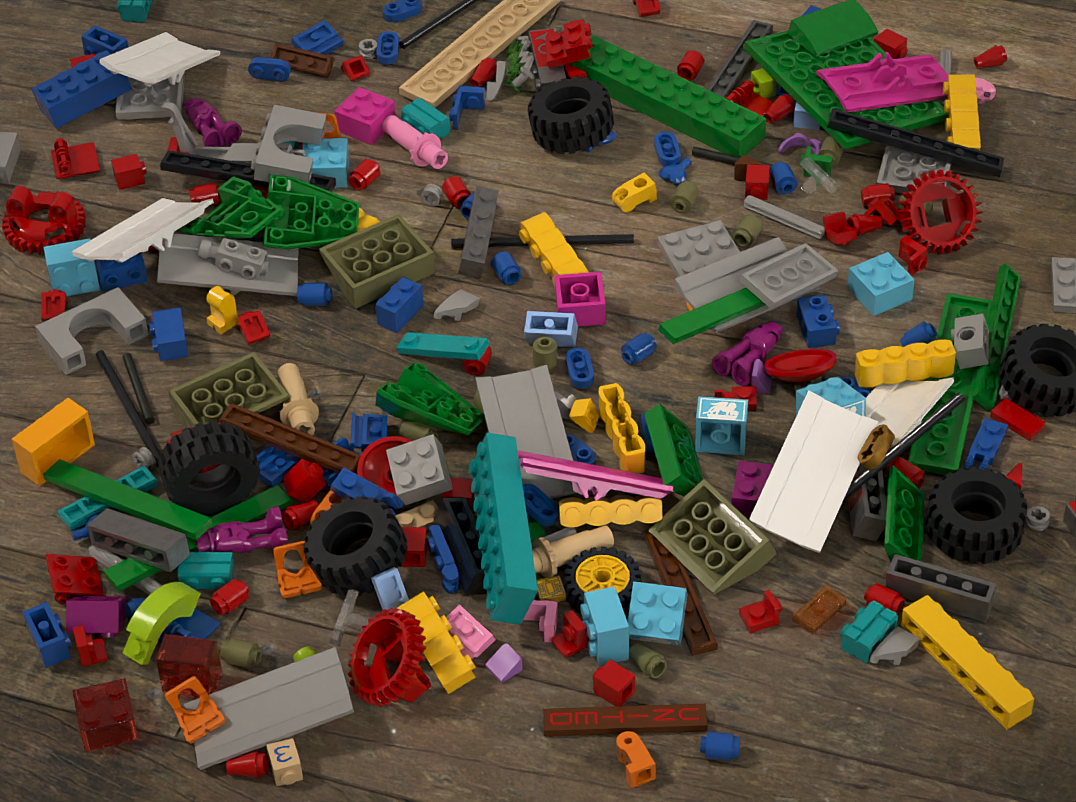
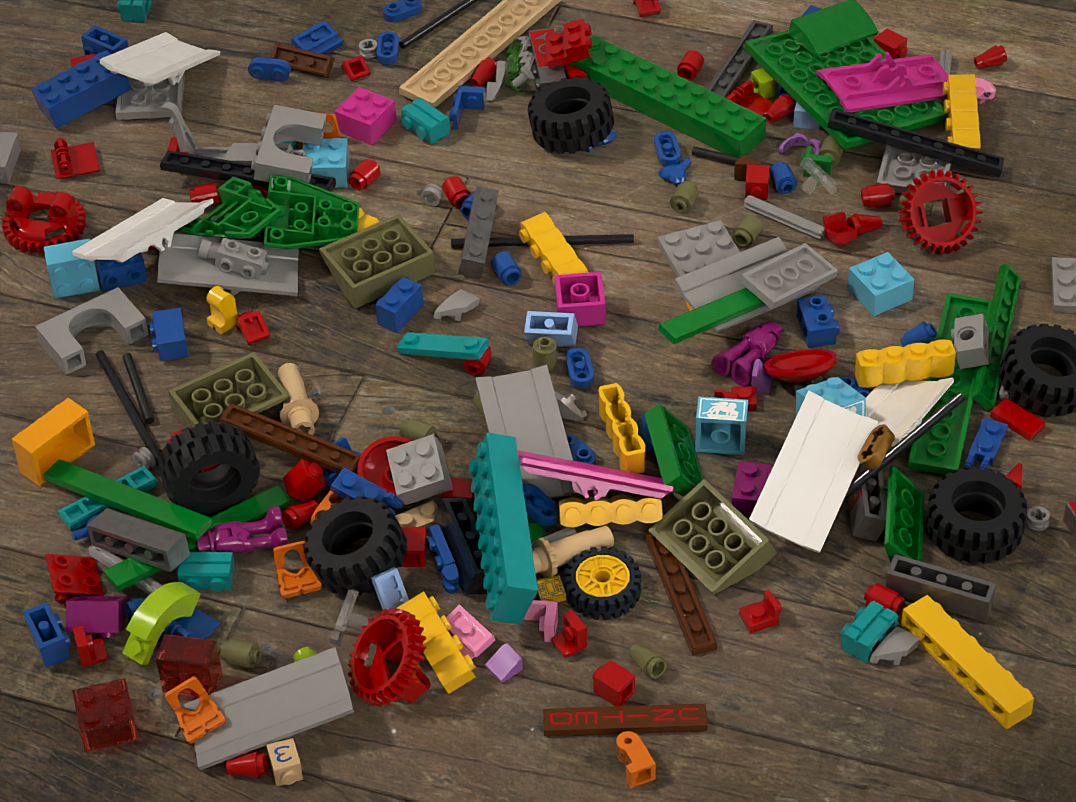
(53, 304): red bracket -> none
(128, 171): red brick -> none
(204, 117): magenta piece -> none
(229, 597): red brick -> none
(275, 465): blue plate -> none
(314, 294): blue brick -> none
(366, 430): blue plate -> none
(423, 147): bright pink gear -> none
(428, 401): green wedge -> none
(584, 414): yellow slope -> none
(605, 626): medium azure brick -> none
(634, 193): yellow leg -> none
(638, 348): blue brick -> none
(657, 613): medium azure brick -> none
(720, 746): blue brick -> none
(819, 609): clear orange plate -> none
(887, 210): red bracket -> none
(911, 471): red brick -> none
(914, 254): red bracket -> none

